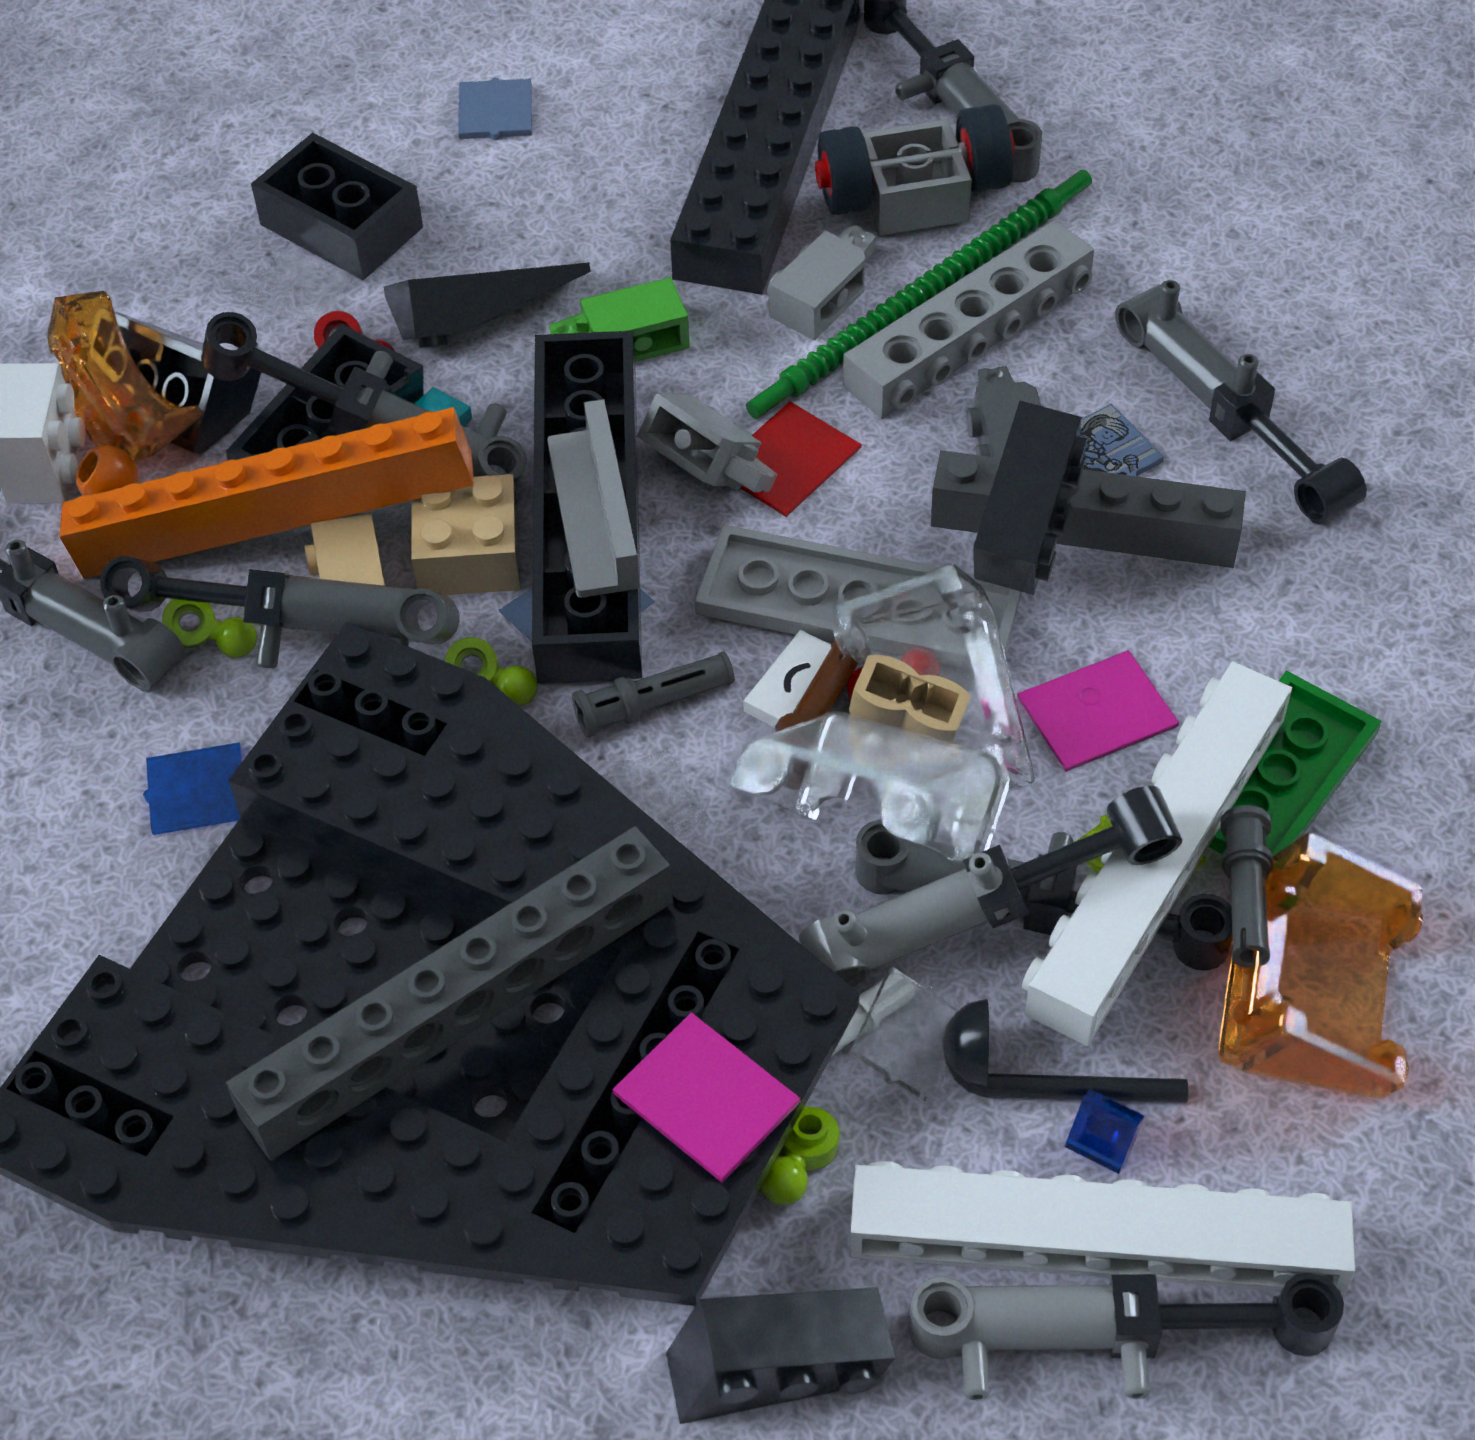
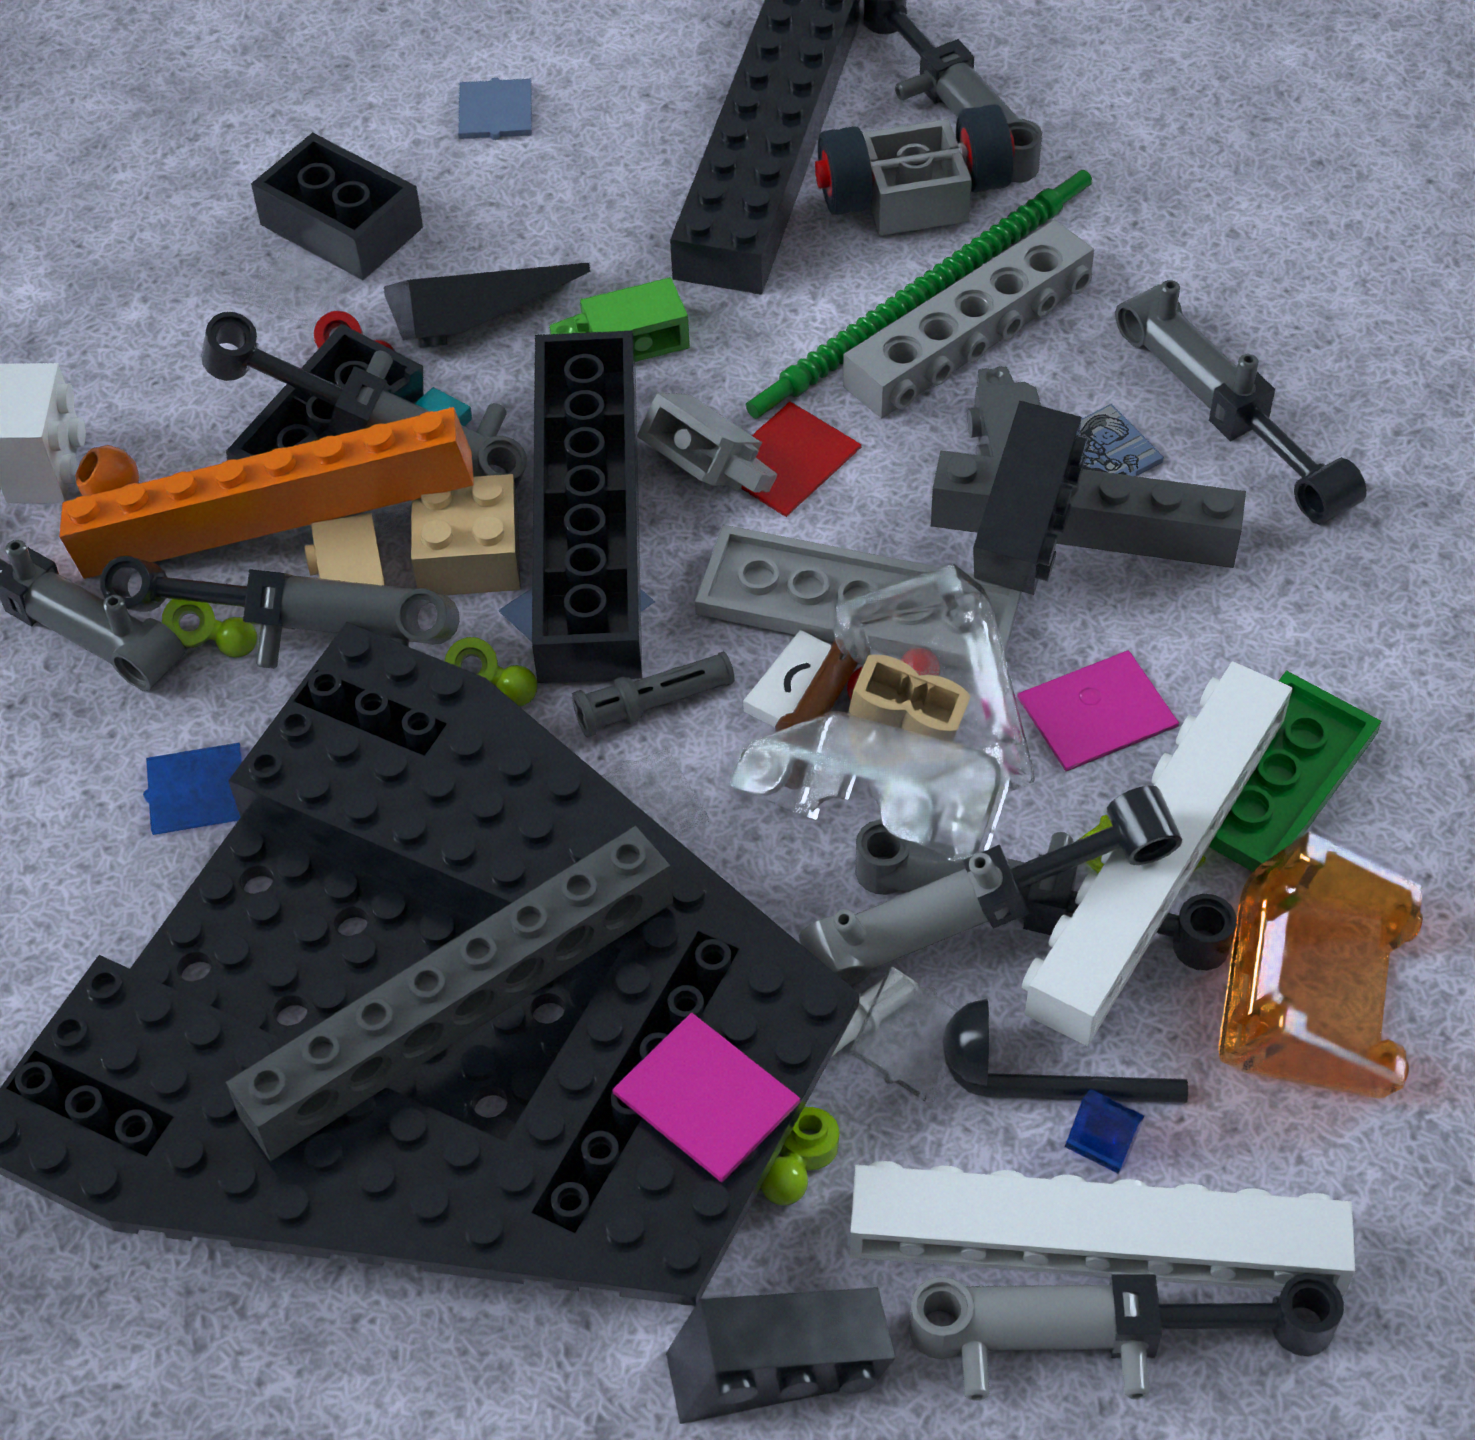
(106, 383): clear orange windscreen -> none
(176, 372): black wedge -> none
(594, 507): light grey panel -> none
(821, 281): light grey hinge -> none
(1247, 865): dark grey pin -> none

